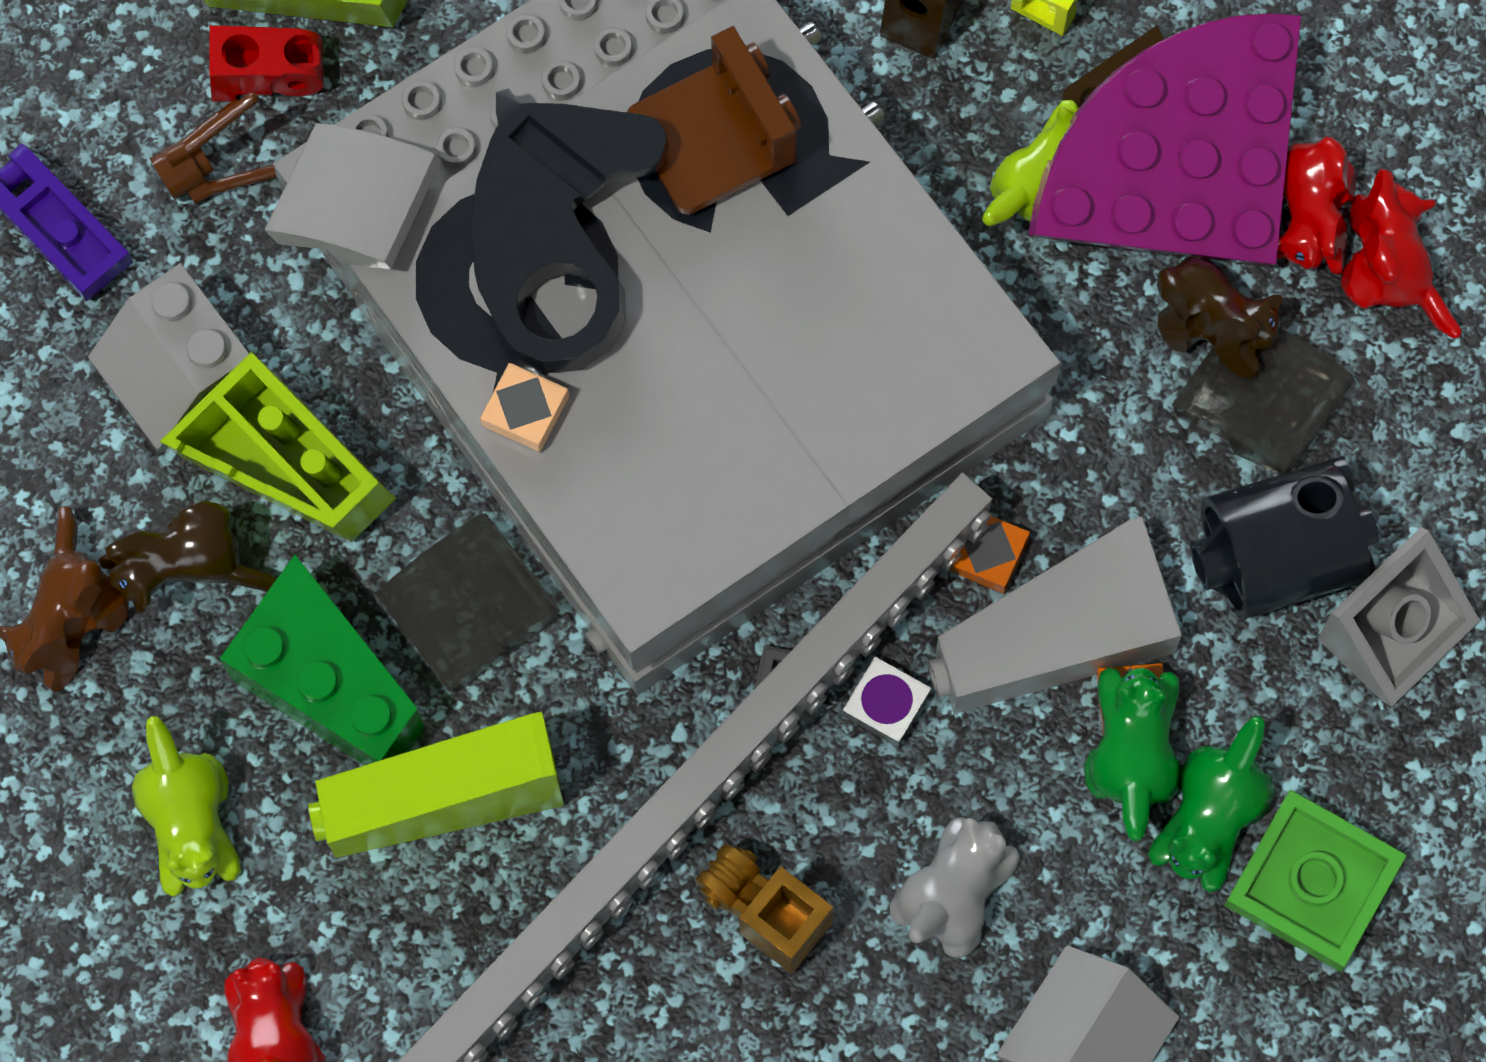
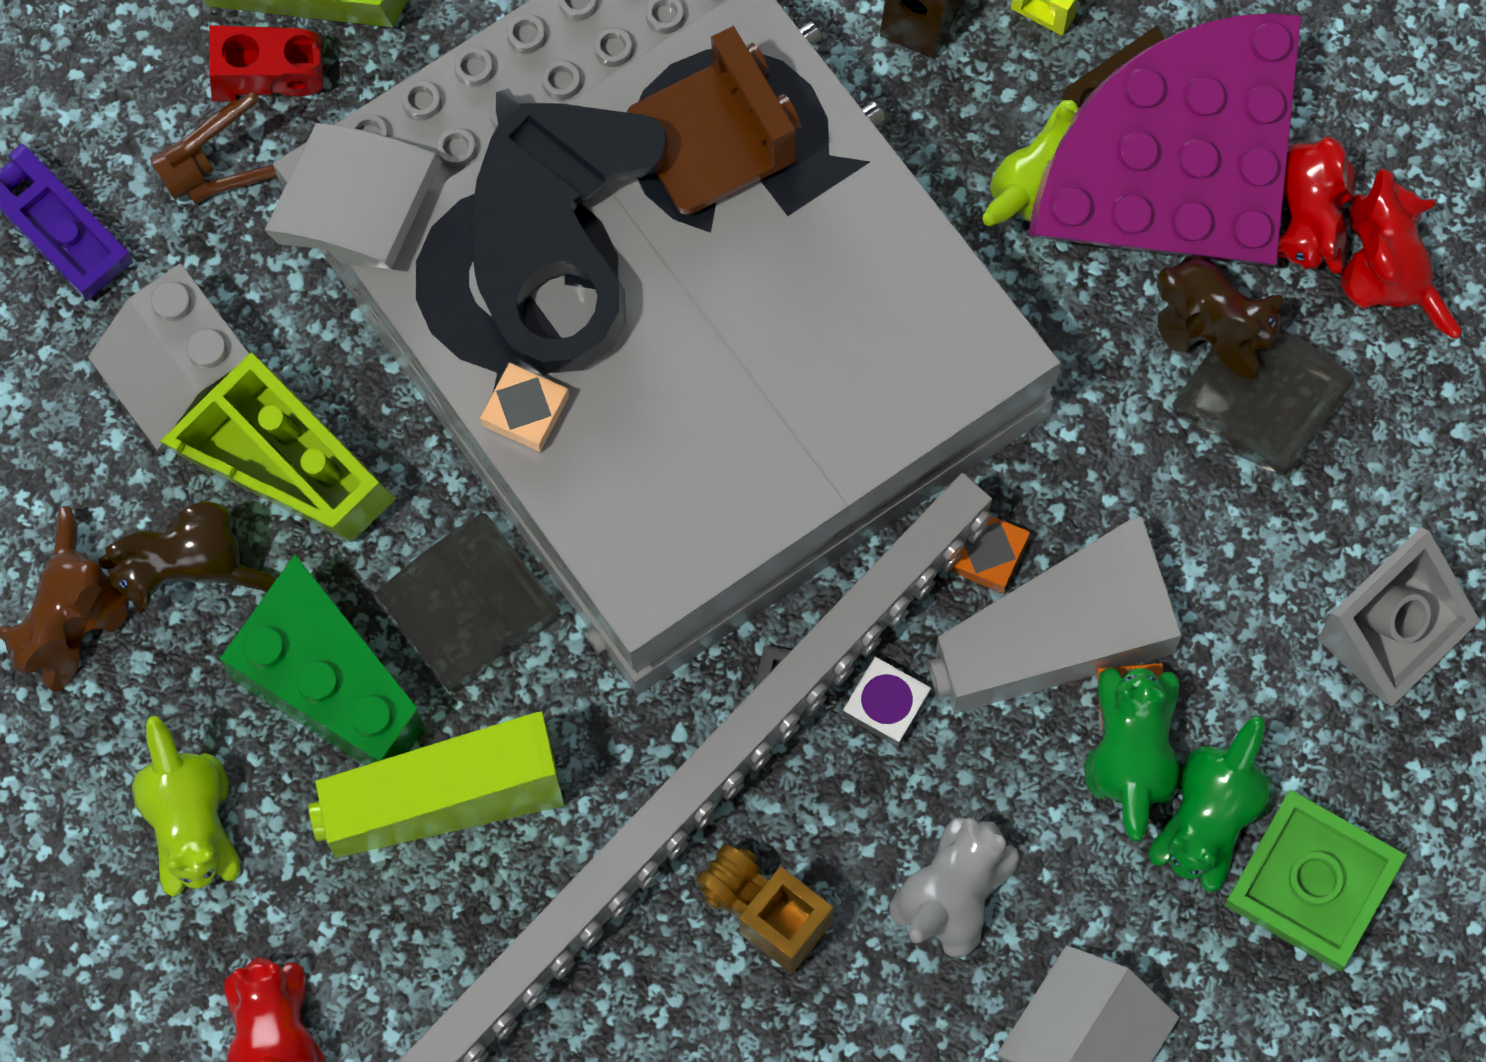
(1285, 539): black cylinder -> none

